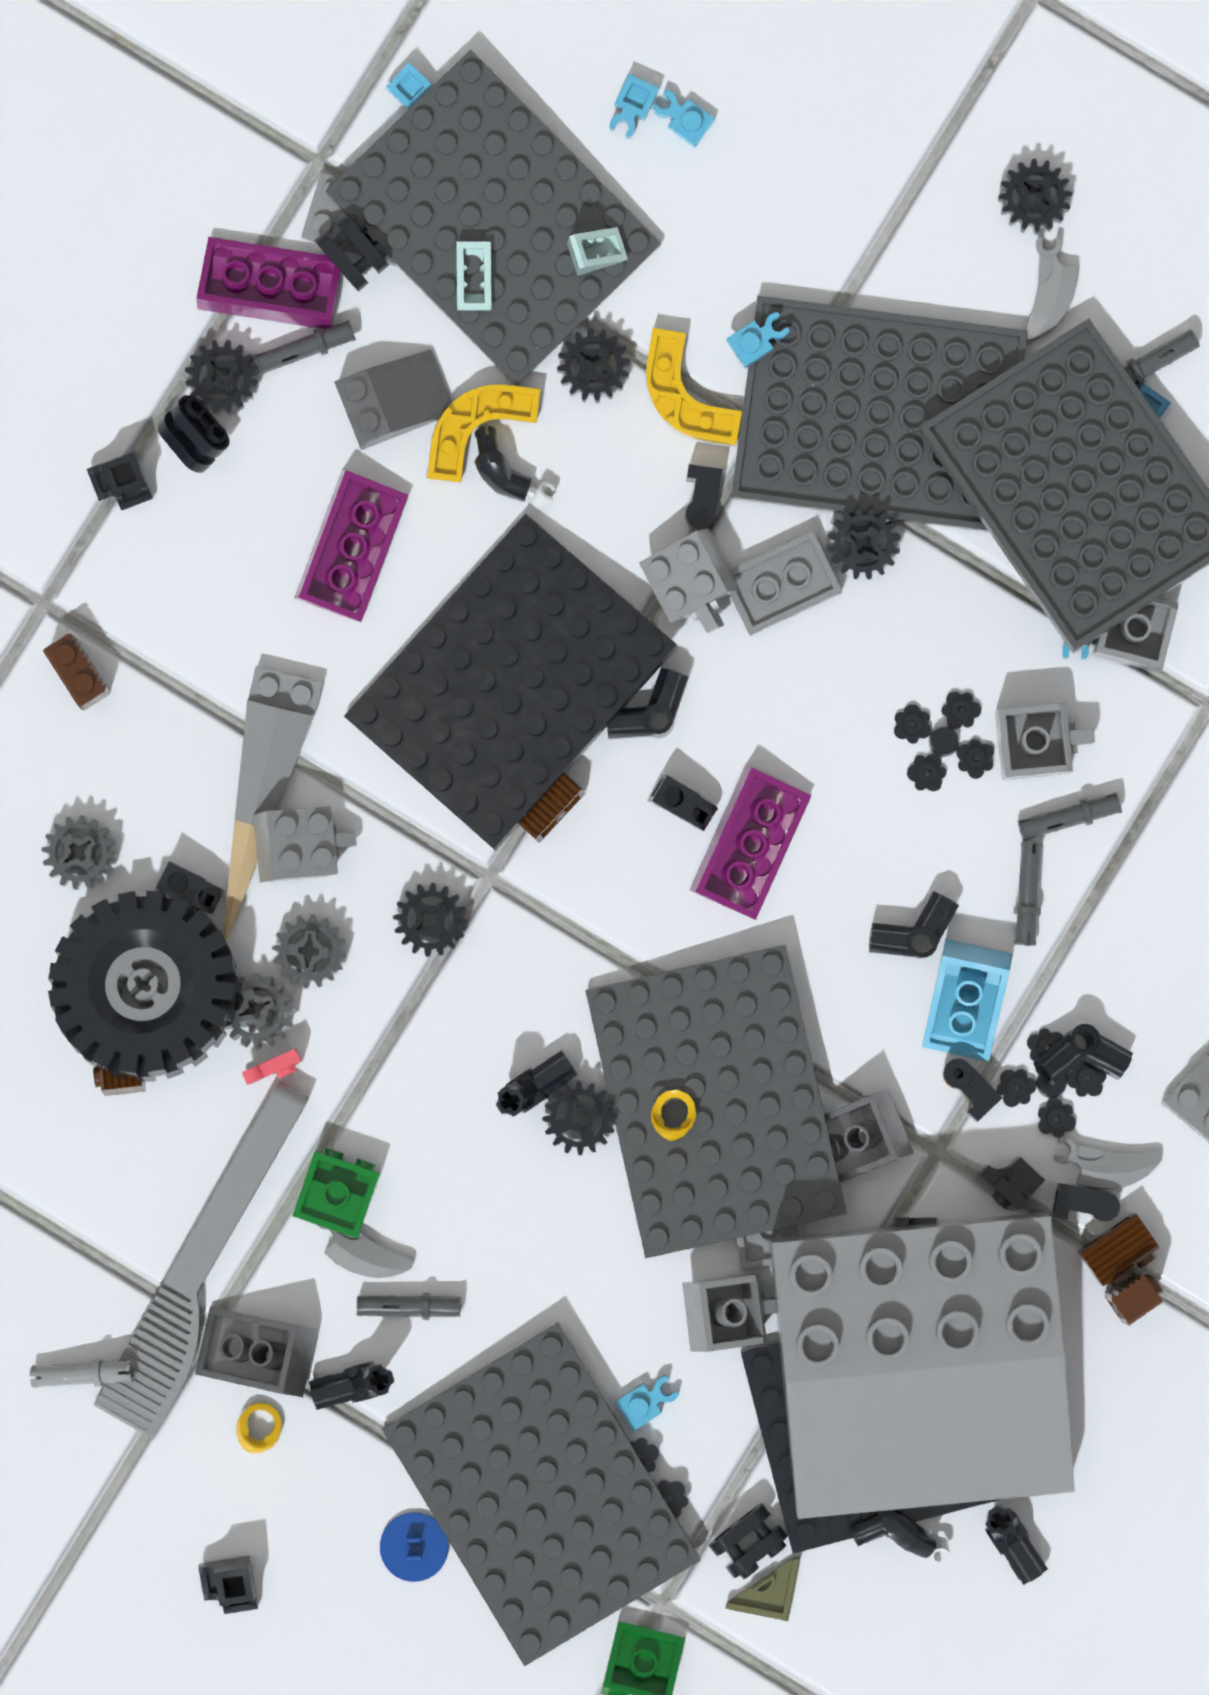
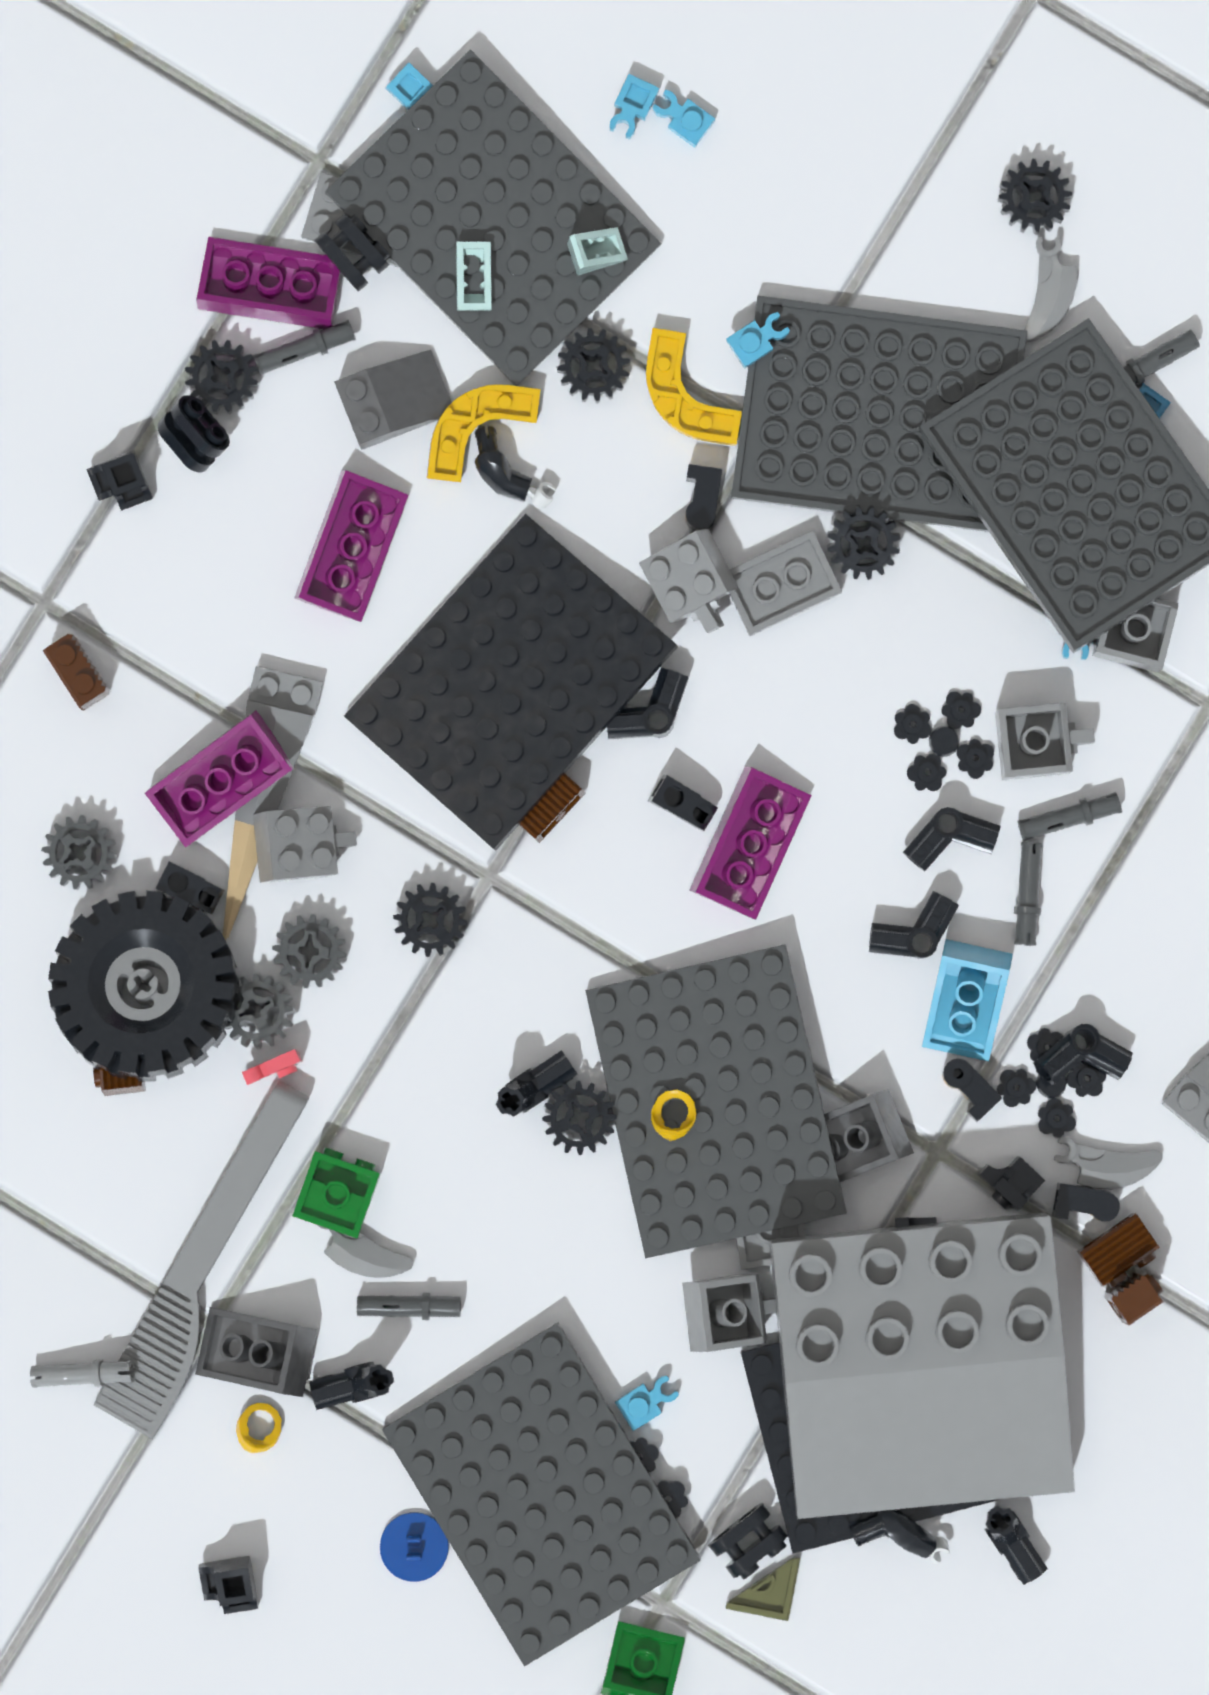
(220, 779): none -> magenta slope
(968, 831): none -> black piece

